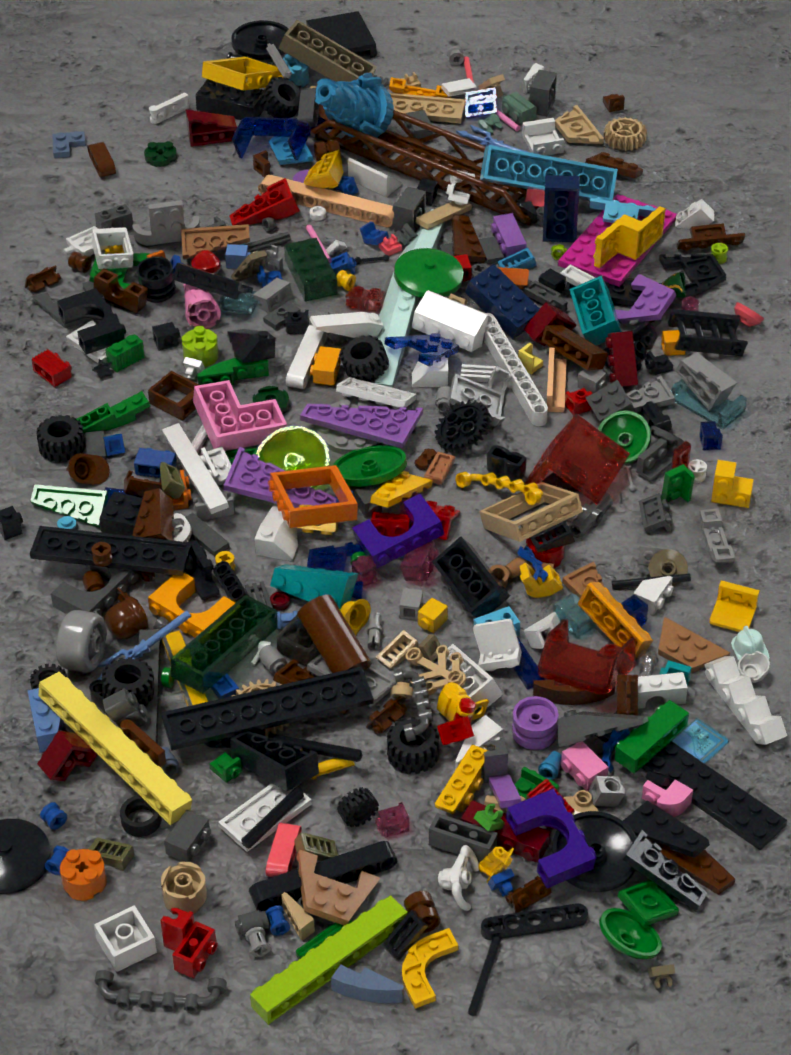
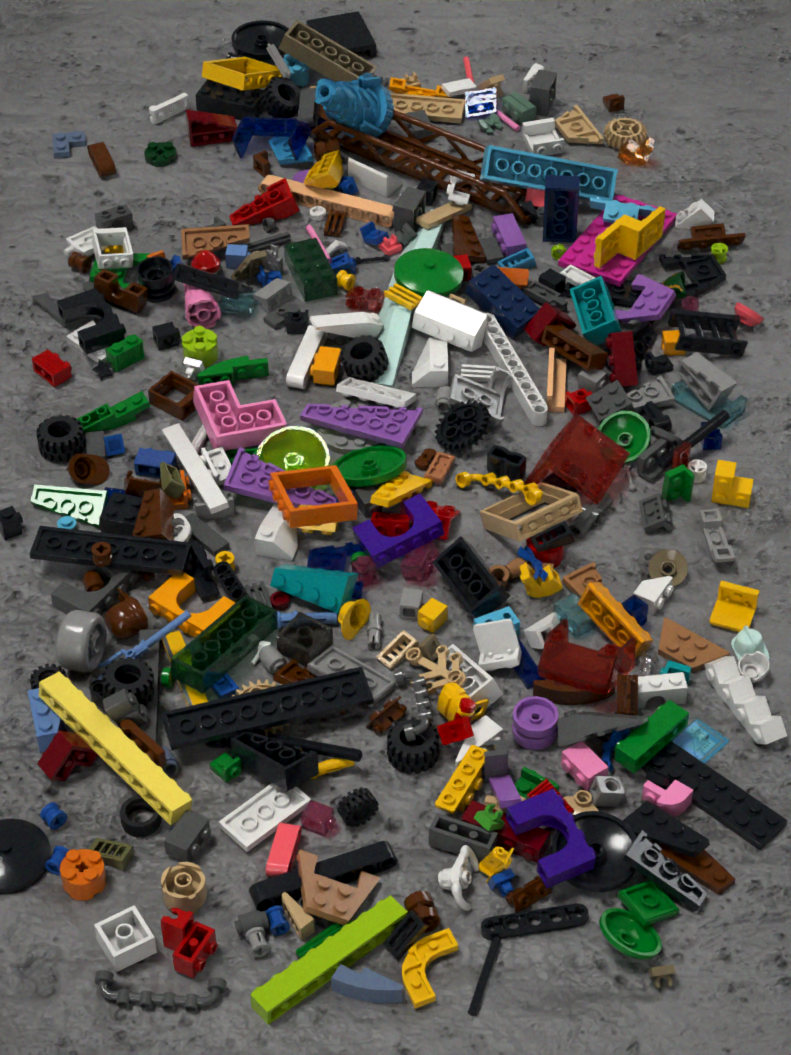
(35, 281): reddish brown hinge -> none
(165, 224): light grey piece -> none
(252, 345): black wedge -> none
(270, 393): dark green plate -> none
(272, 817): black axle -> none
(304, 840): olive slope -> none
(318, 818): none -> clear pink brick
(333, 635): reddish brown brick -> none
(336, 216): none -> reddish brown tile
(393, 820): clear pink brick -> none
(402, 689): tan plate -> none
(405, 296): none -> yellow tile
(432, 346): clear blue wing -> none
(455, 51): light grey wheel -> none
(488, 140): medium blue piece -> none
(529, 360): light yellow panel -> none
(550, 766): dark azure cone -> none
(626, 169): reddish brown wing -> none
(636, 154): none -> clear orange brick
(636, 582): black bar -> none
(696, 437): none -> black axle

